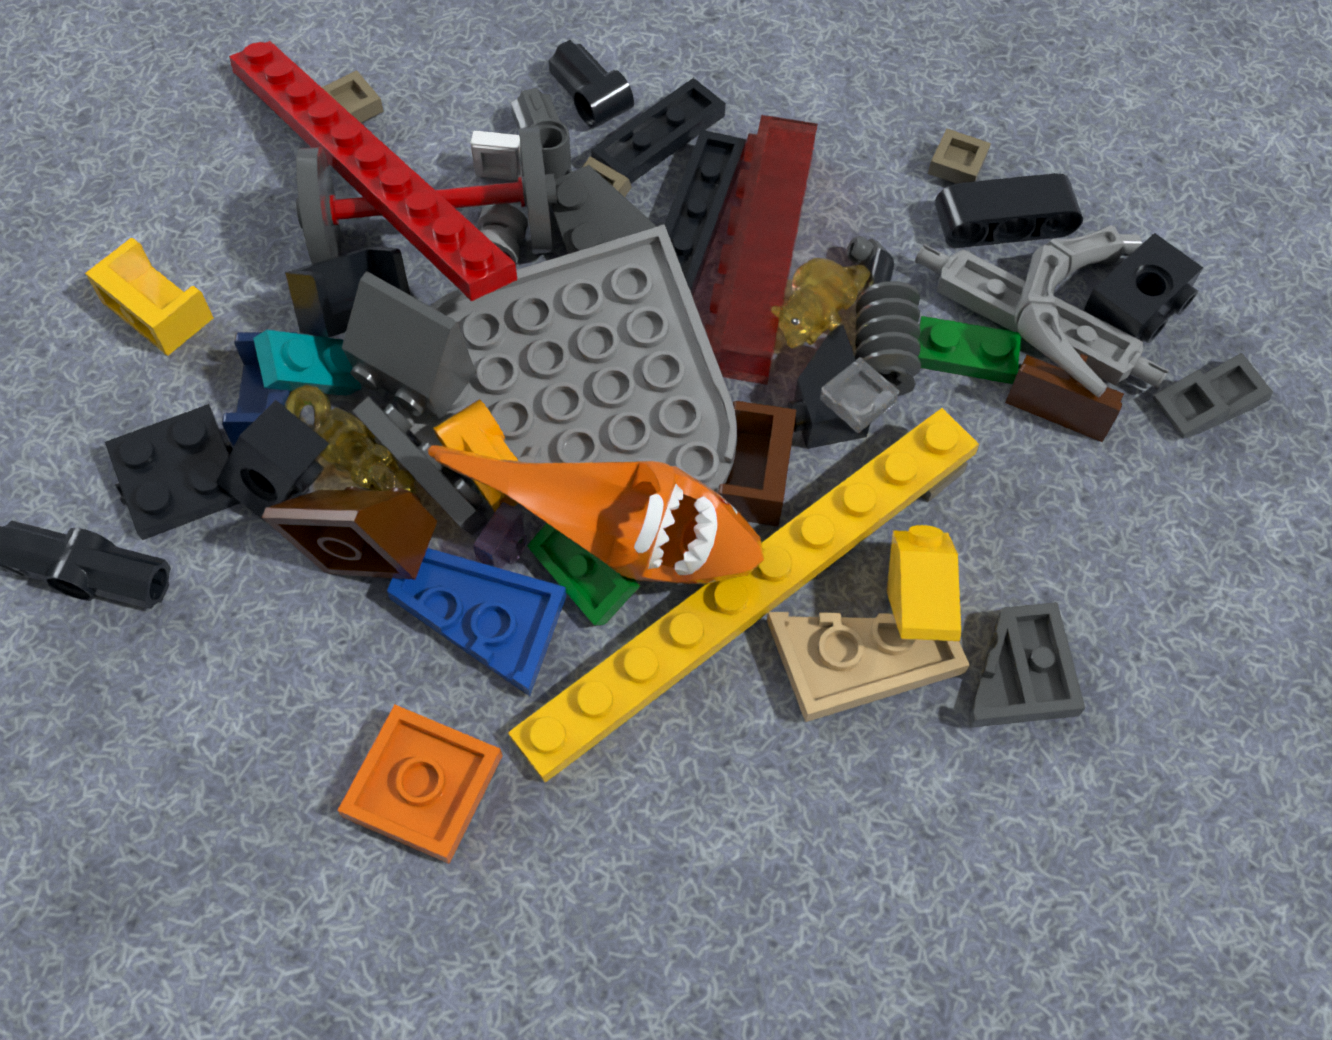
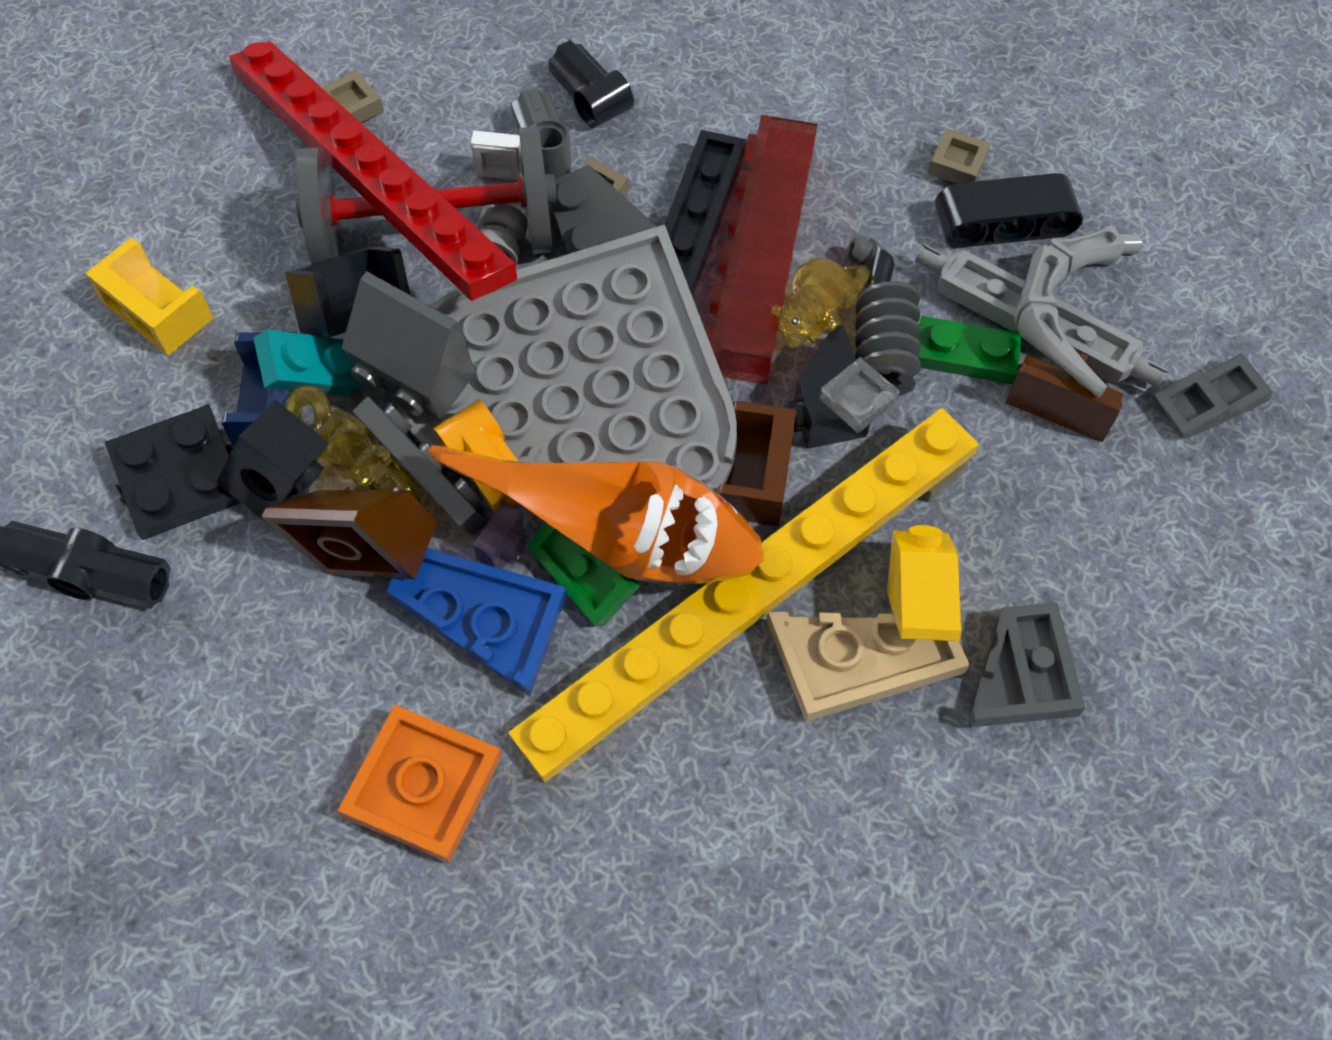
(660, 130): black plate -> none
(1145, 289): black brick -> none

